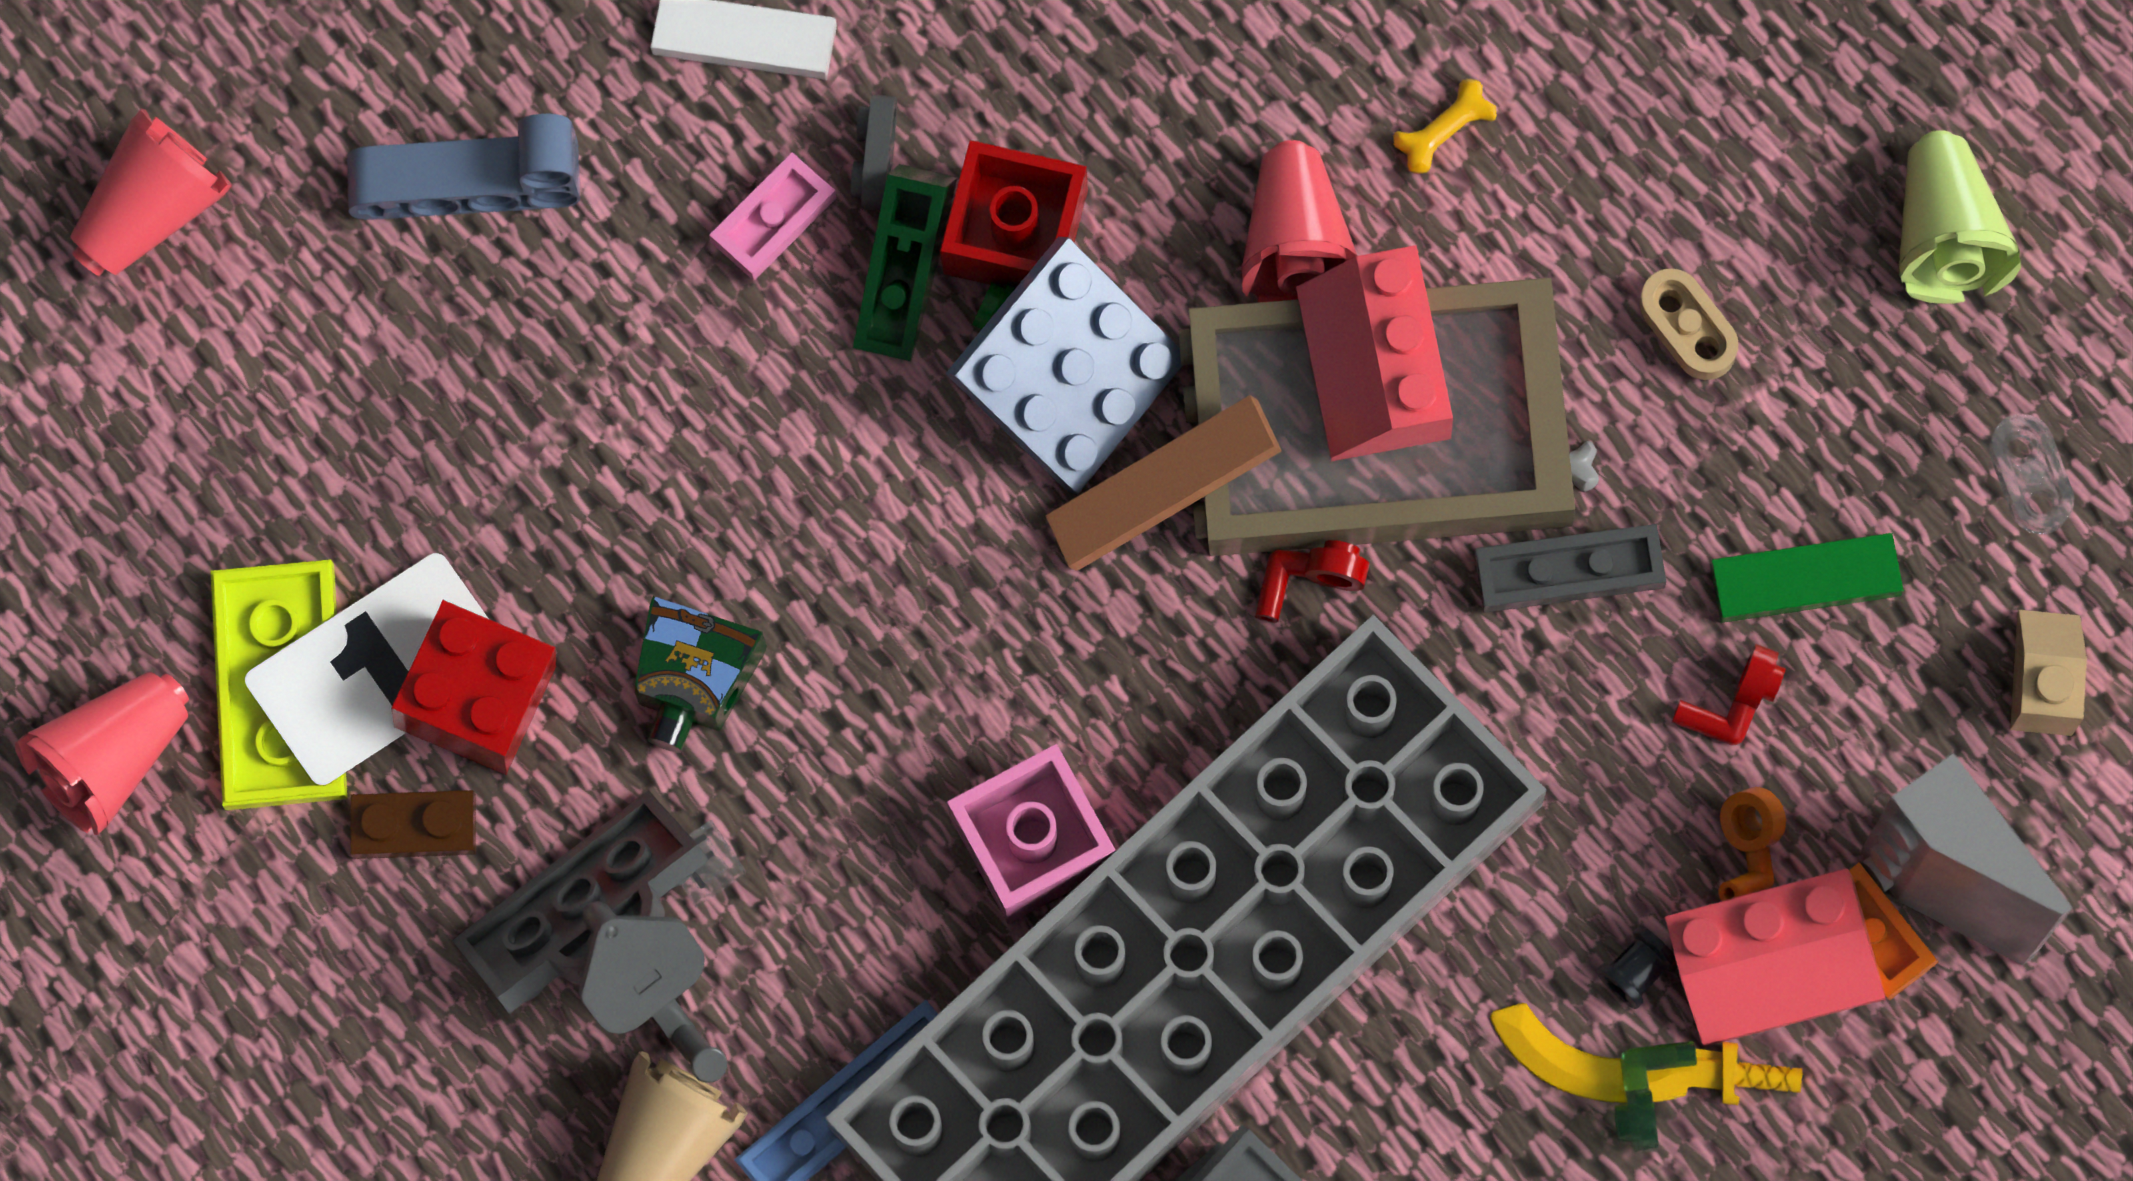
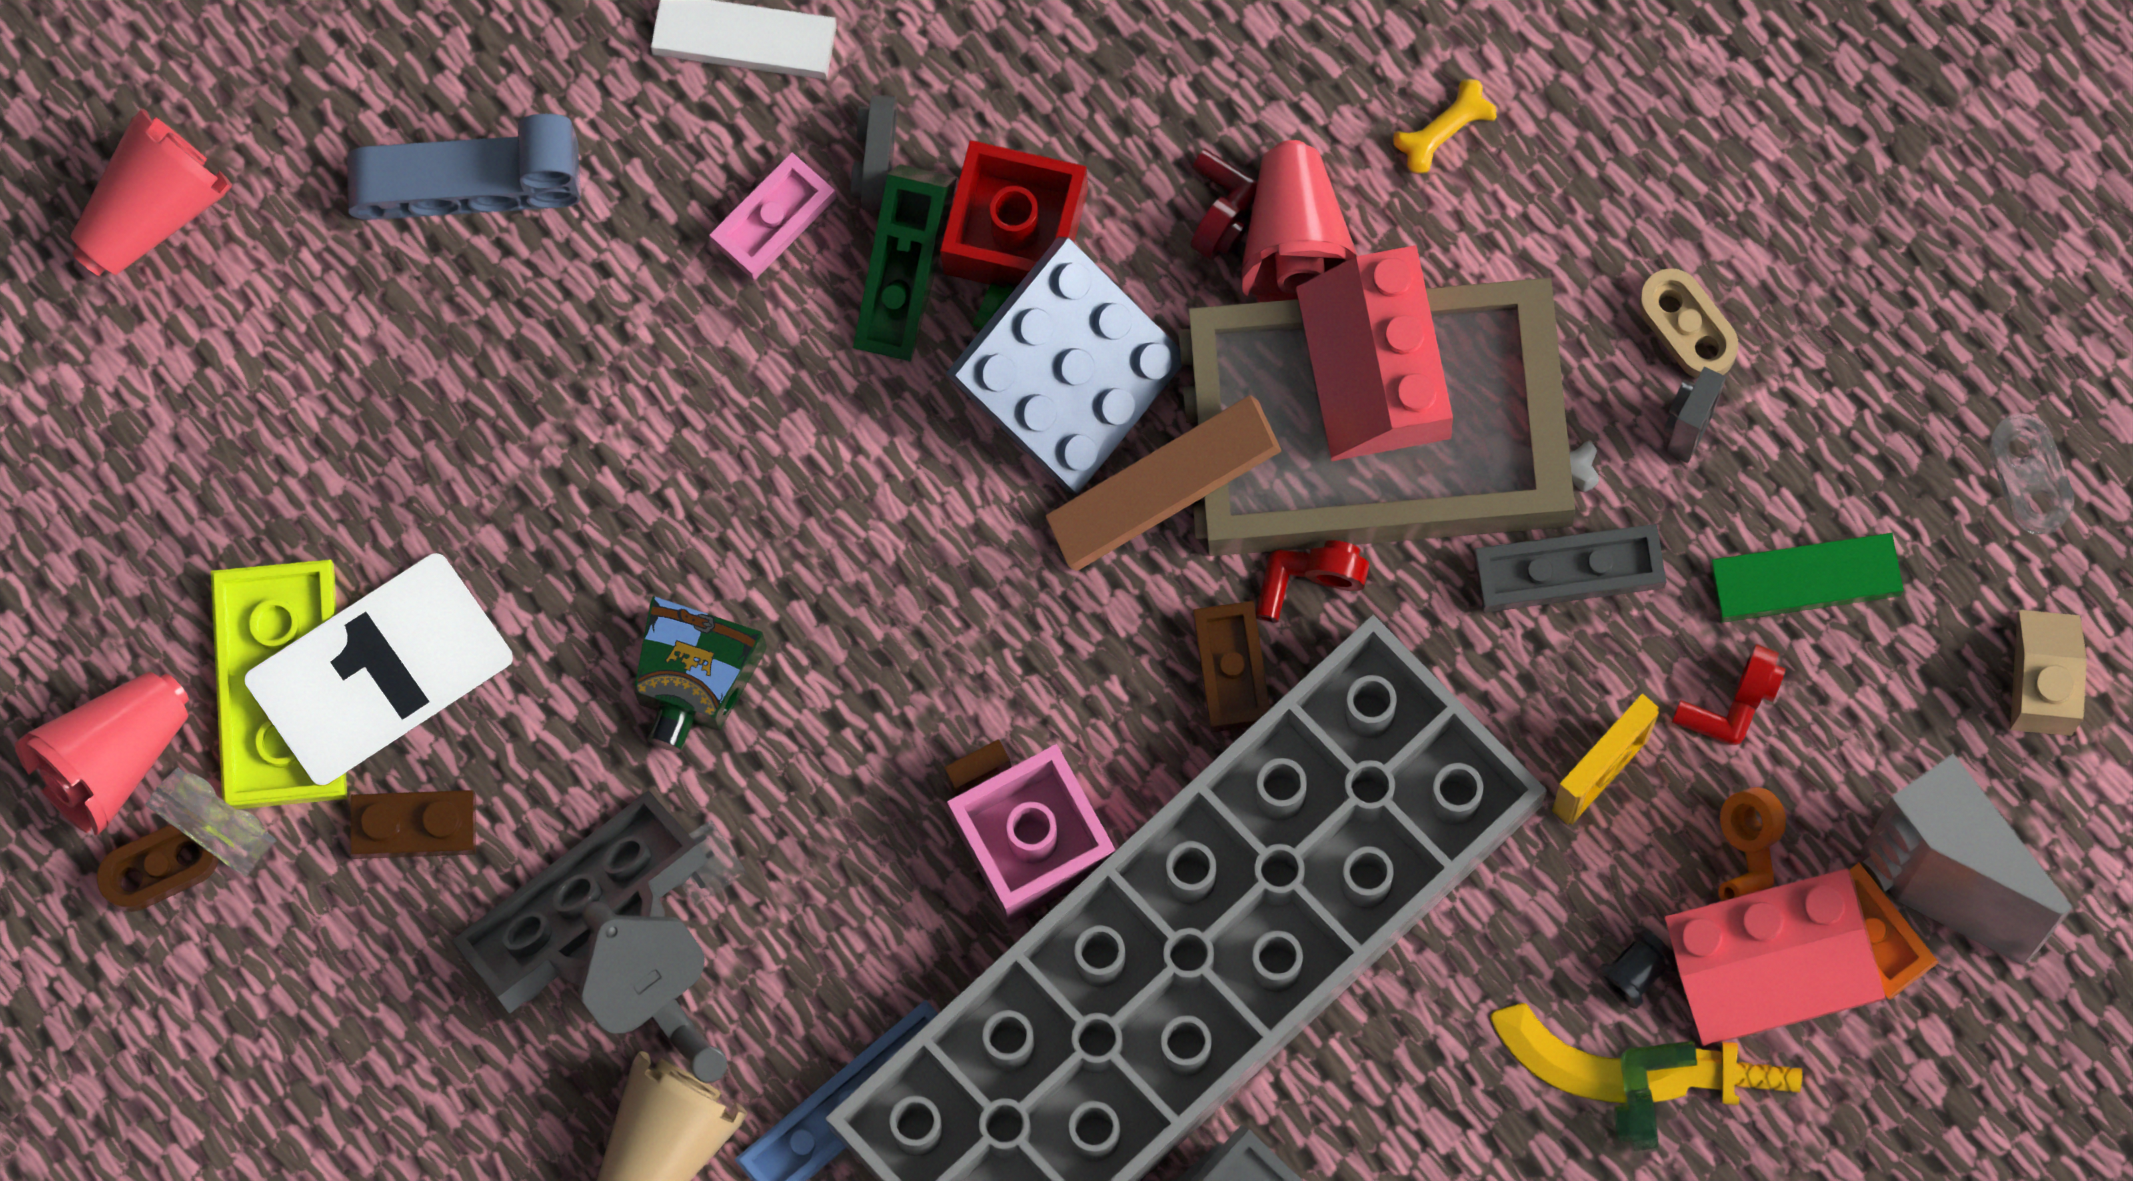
(158, 863): none -> reddish brown plate
(204, 817): none -> clear plate
(474, 687): red brick -> none
(977, 767): none -> reddish brown plate
(1221, 225): none -> dark red plate
(1231, 665): none -> reddish brown plate
(1605, 760): none -> yellow tile
(1692, 413): none -> dark grey plate
(1952, 225): yellowish green cone -> none

